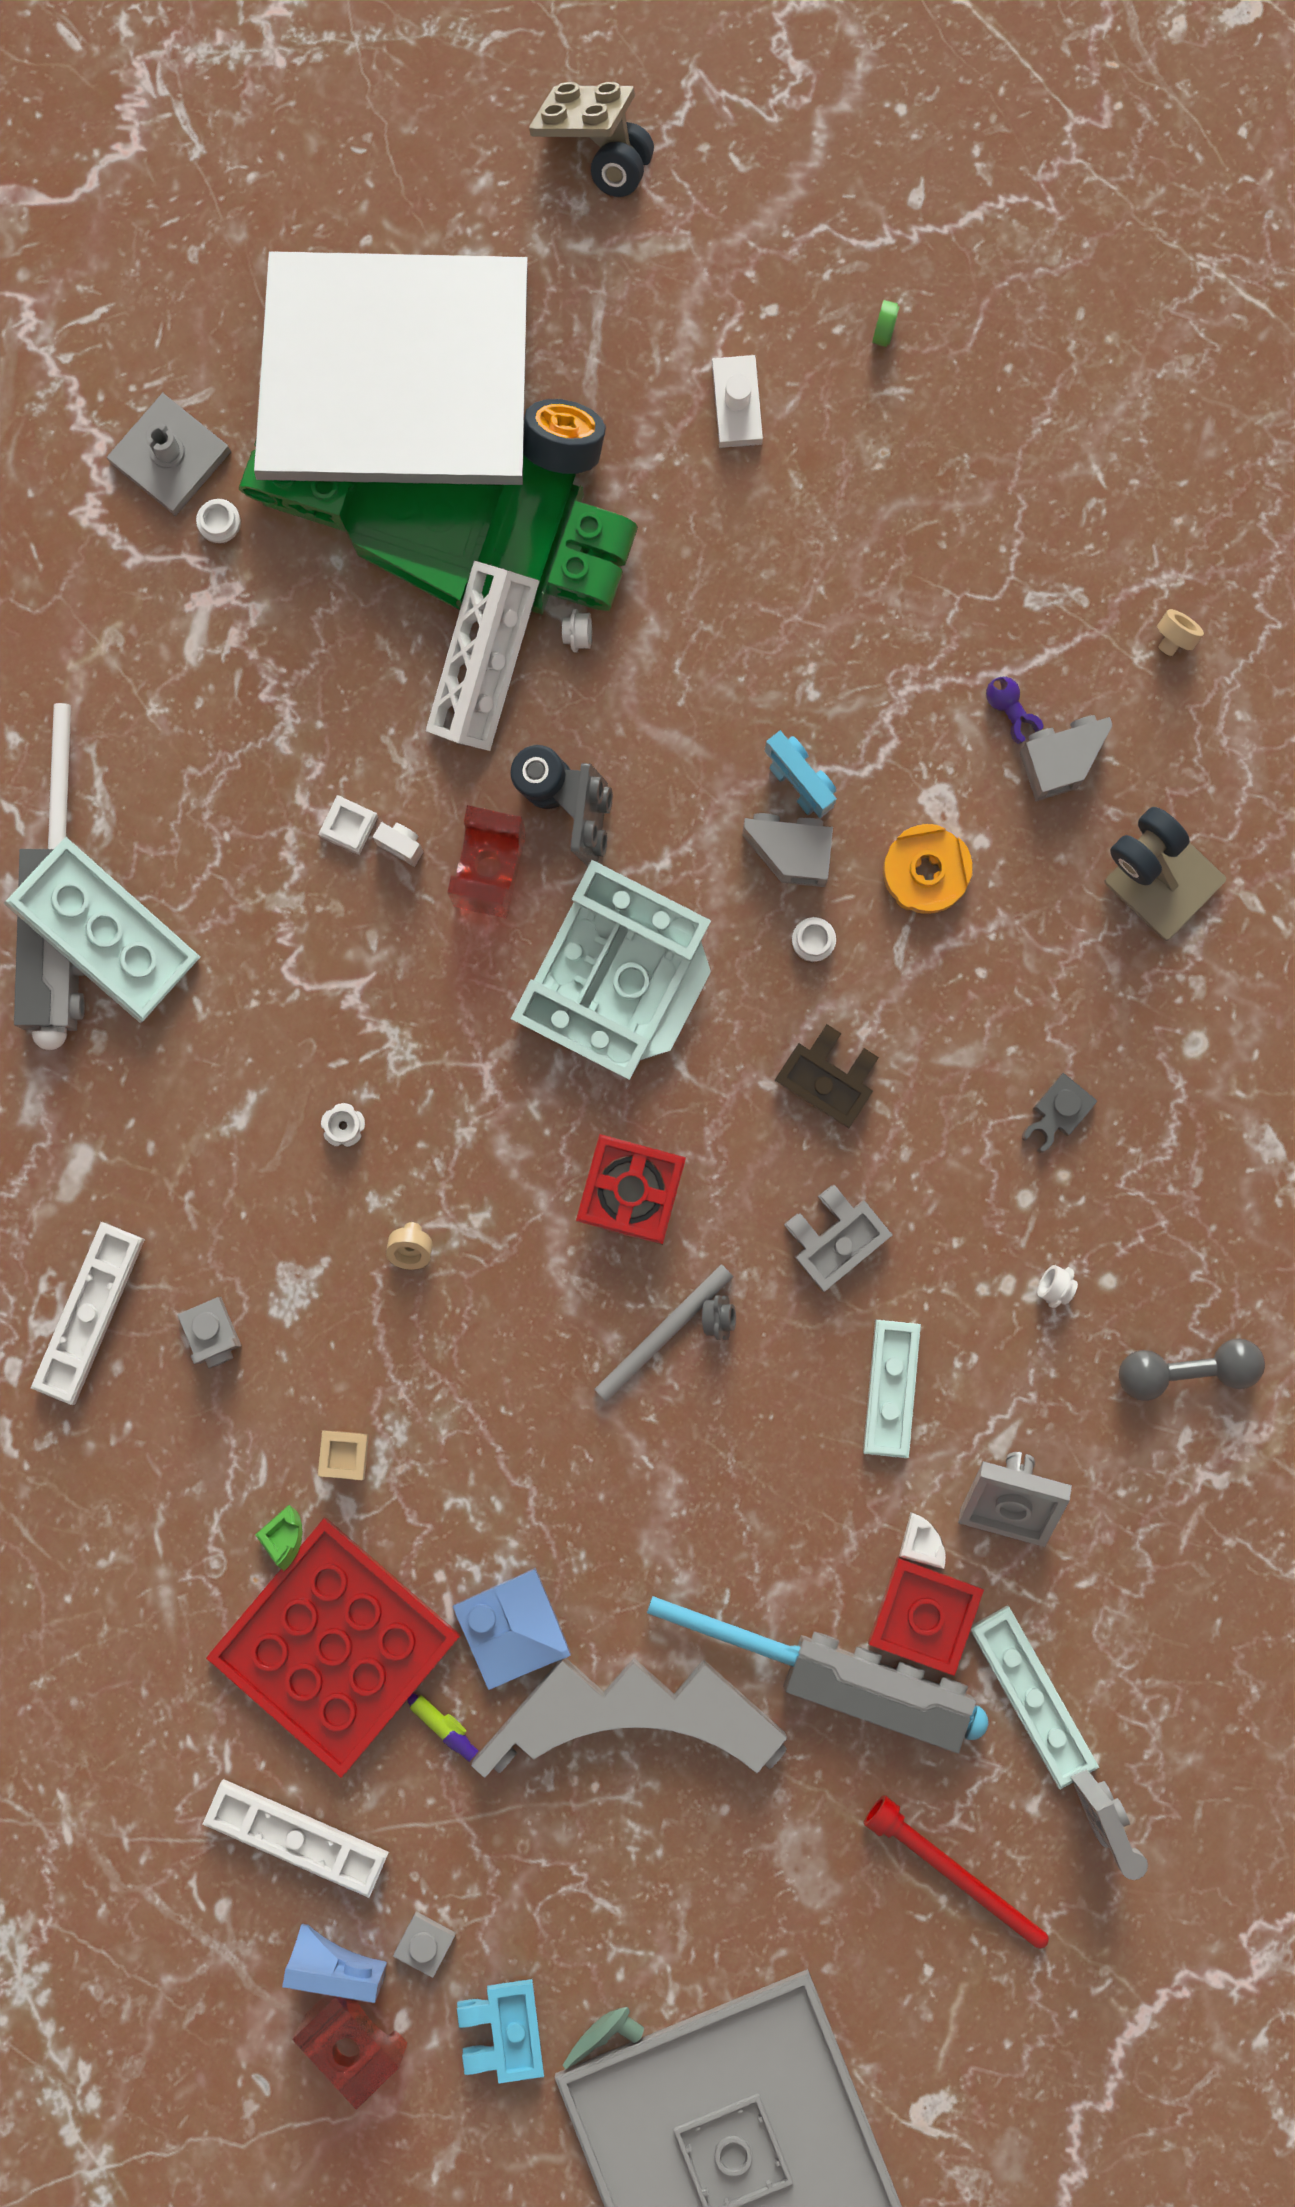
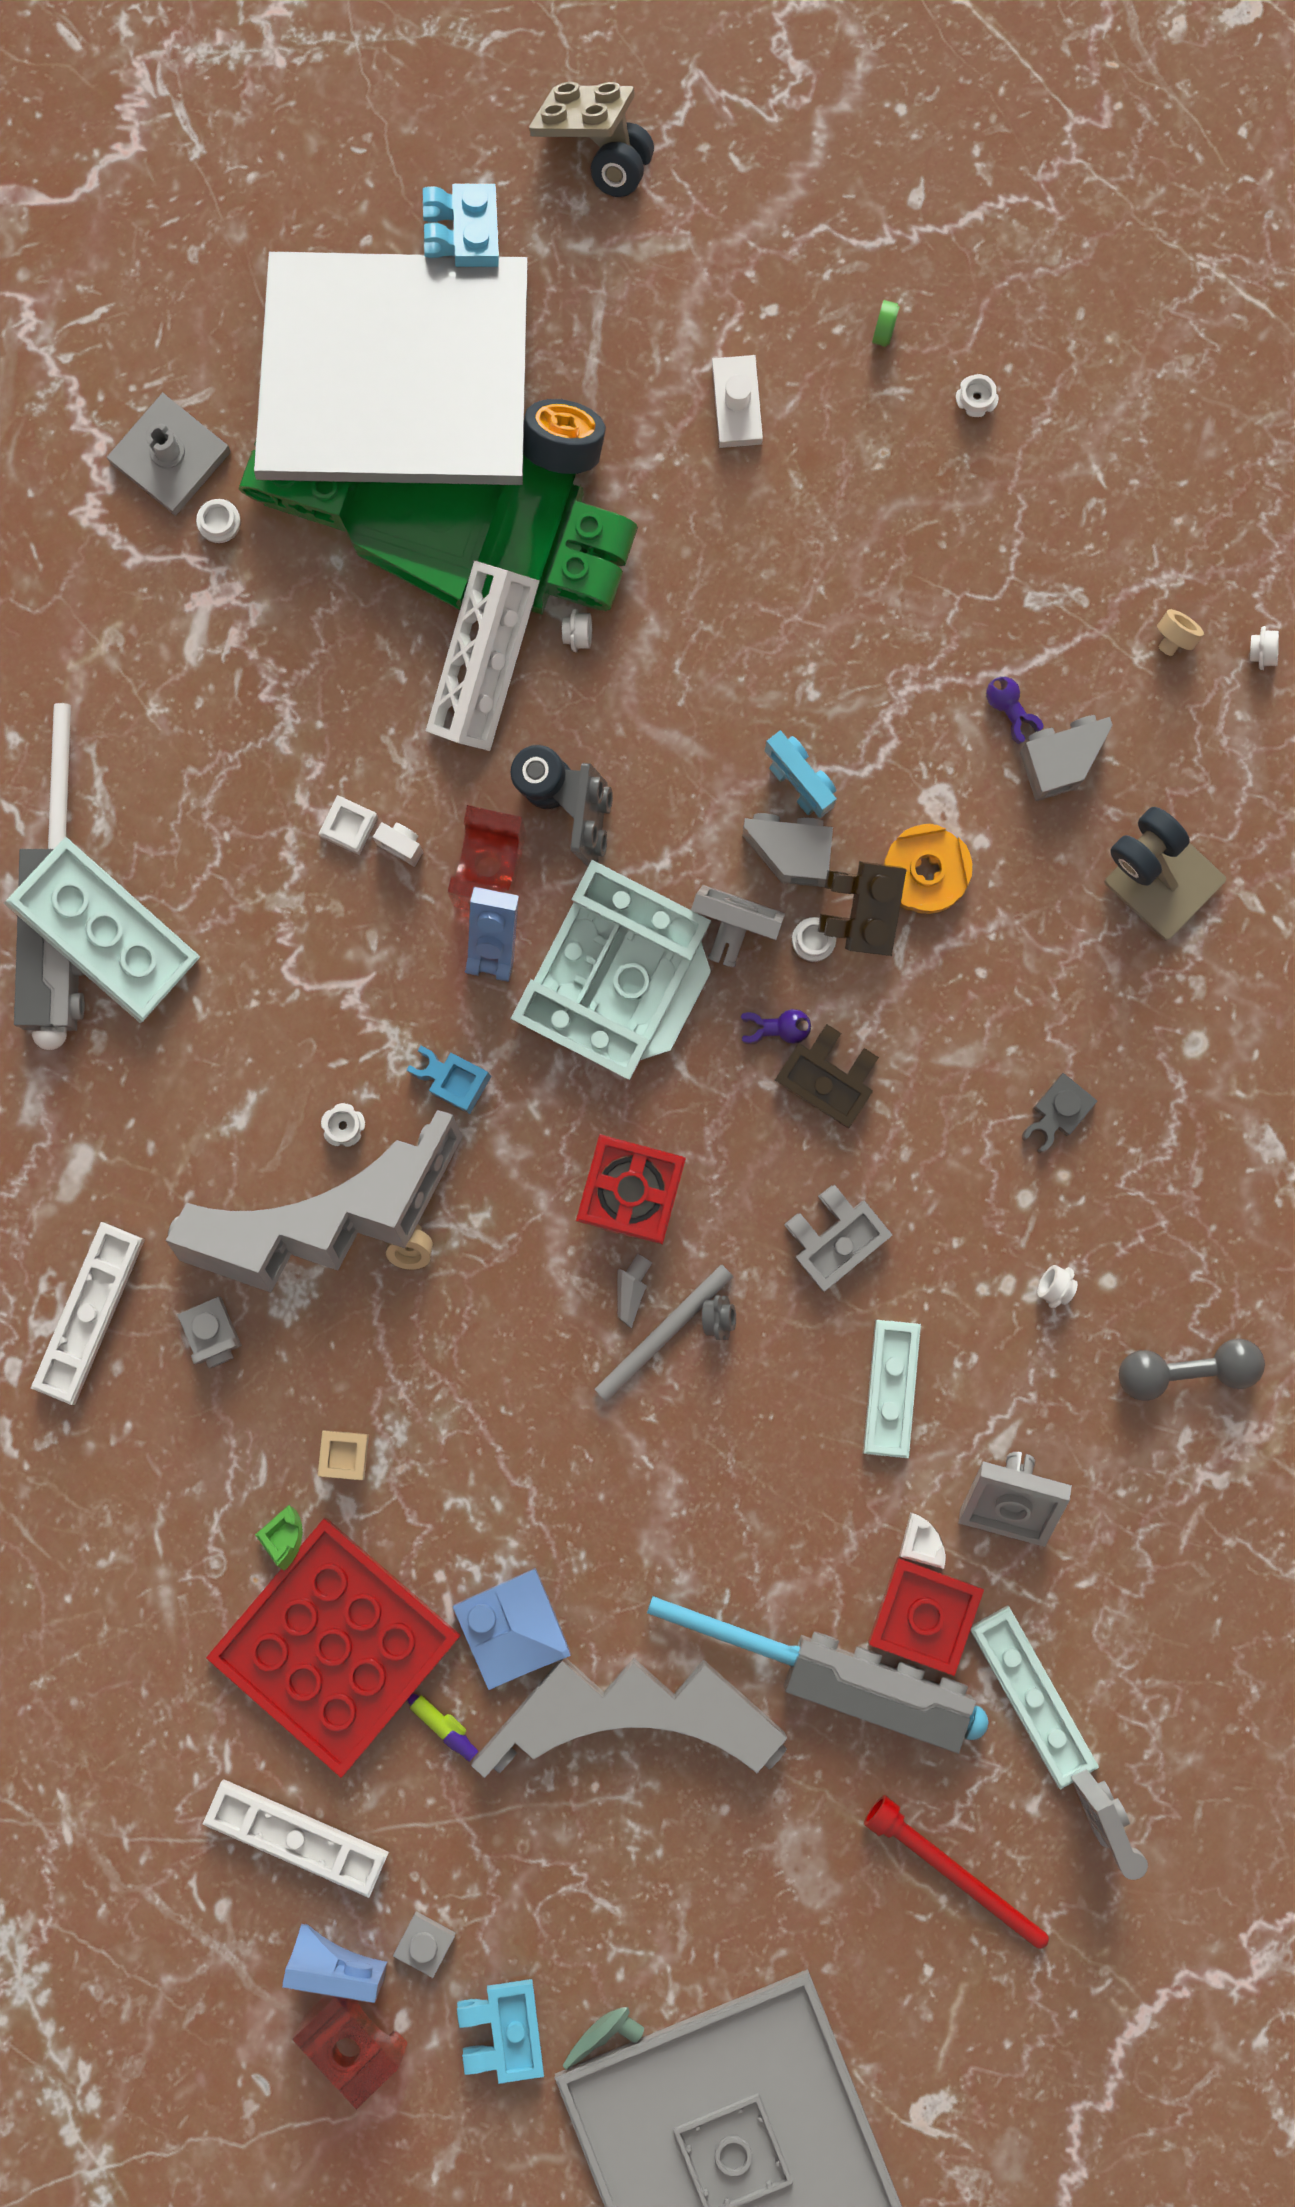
(378, 1202): none -> light grey arch
(454, 1081): none -> dark azure plate
(474, 221): none -> medium azure plate
(492, 933): none -> medium blue plate
(631, 1289): none -> light grey bar
(735, 917): none -> light grey tile
(784, 1026): none -> dark purple arm
(874, 907): none -> dark brown plate
(977, 384): none -> white plate
(1265, 648): none -> white plate

